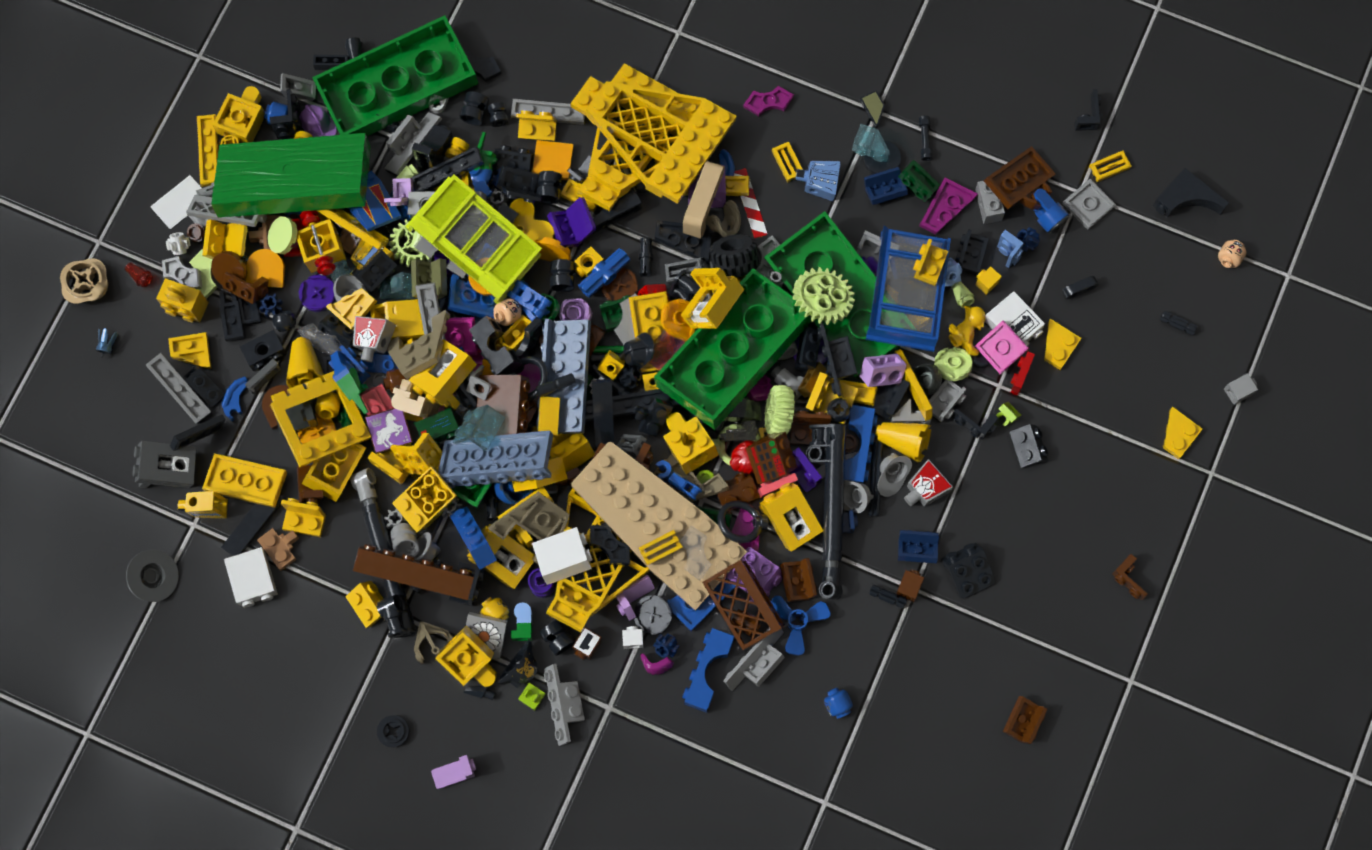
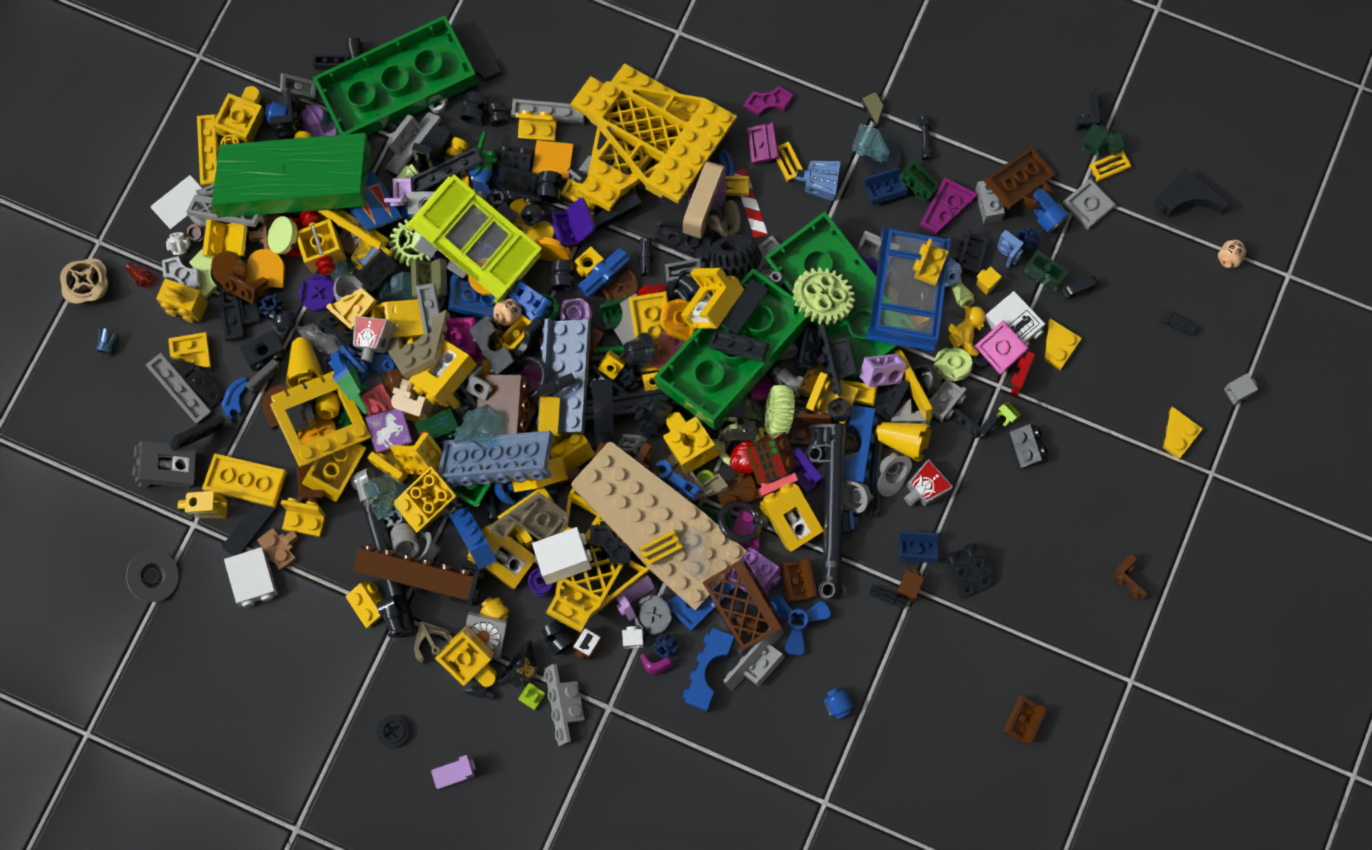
(381, 494): none -> clear light blue slope
(524, 623): leg -> none
(533, 214): none -> black piece
(738, 345): none -> black tile
(743, 307): none -> black tile
(763, 143): none -> magenta plate
(1046, 271): none -> clear green brick
(1100, 137): none -> clear green brick

